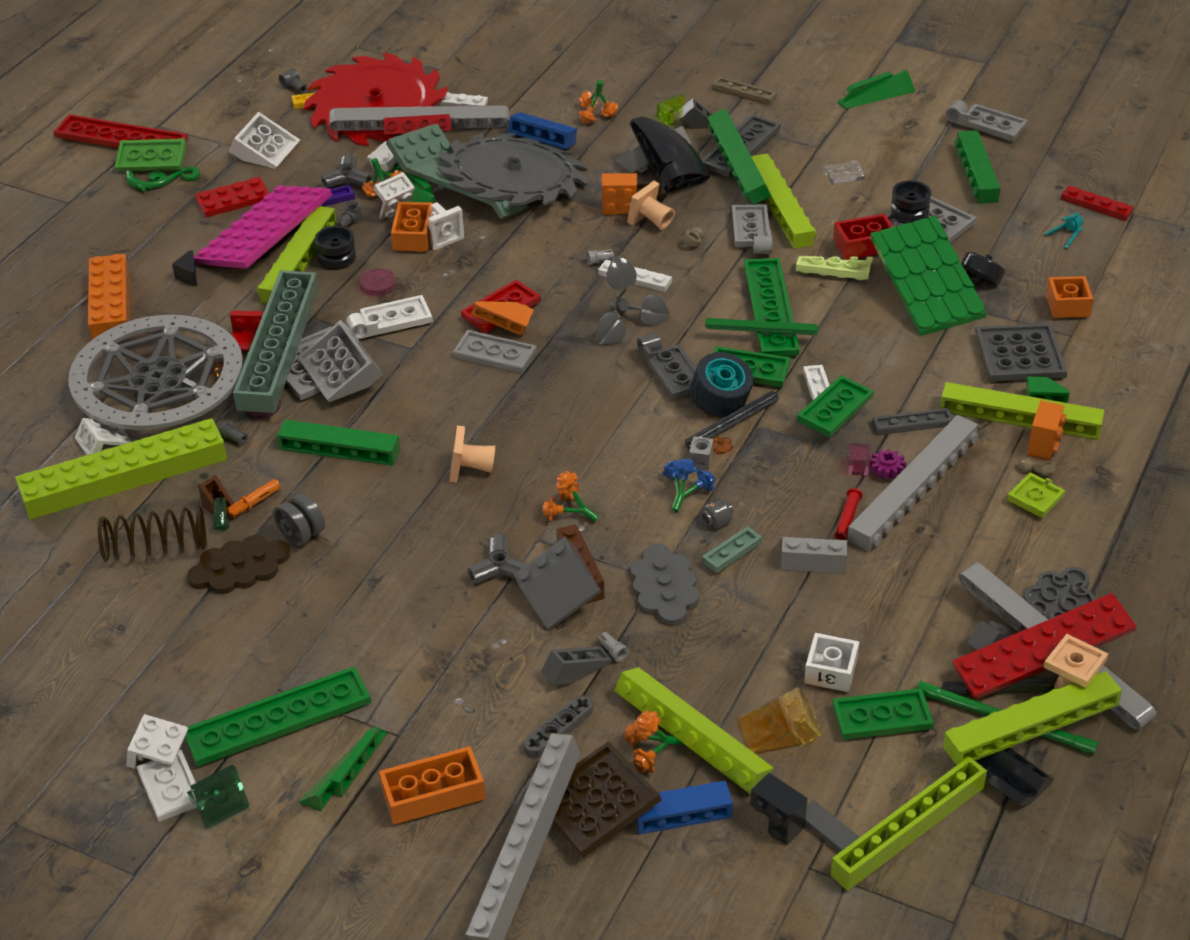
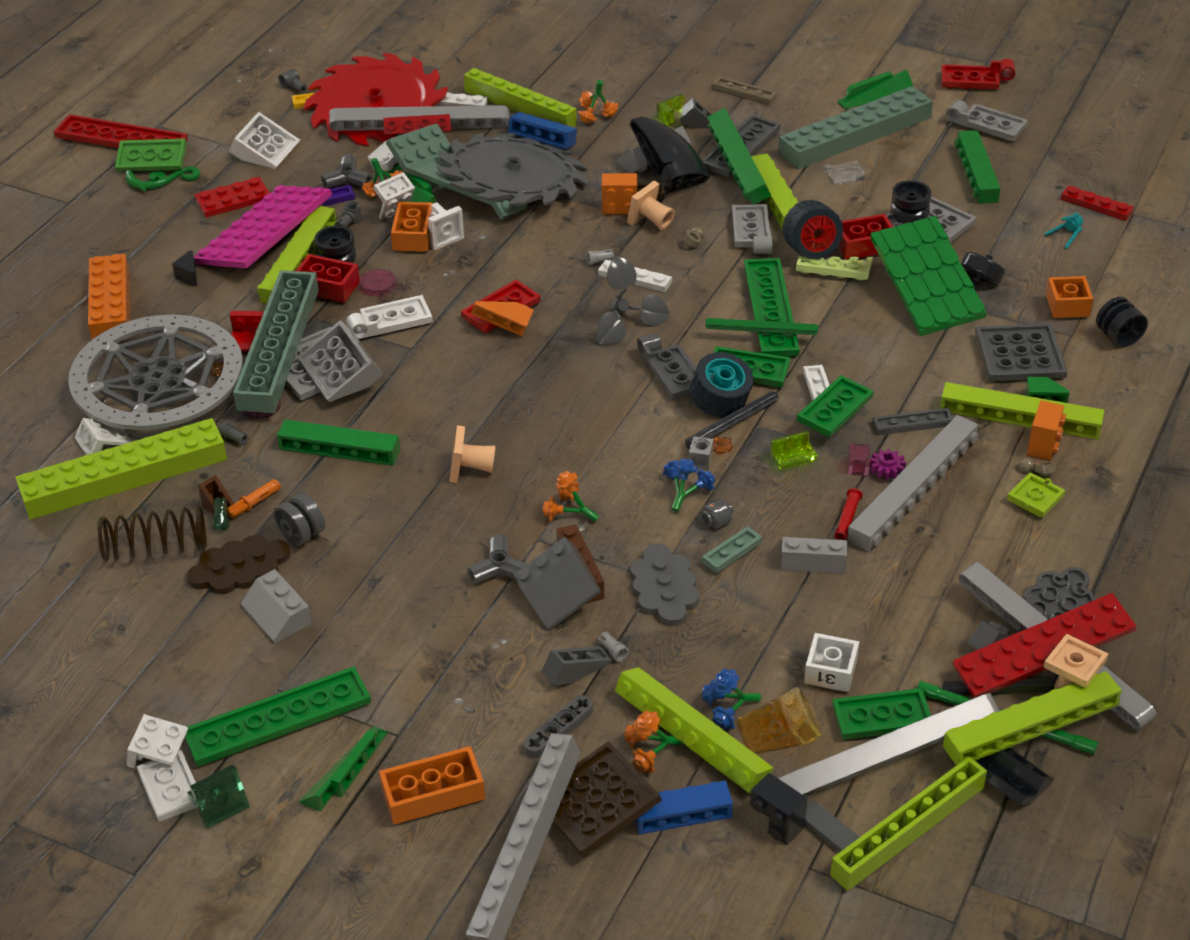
(276, 607): none -> light grey slope
(334, 277): none -> red brick
(494, 351): light grey tile -> none
(518, 98): none -> lime brick
(723, 685): none -> blue plant
(792, 450): none -> clear neon green bracket
(812, 229): none -> black wheel
(855, 127): none -> sand green brick
(887, 747): none -> beam
(977, 76): none -> red hinge
(1121, 321): none -> black wheel

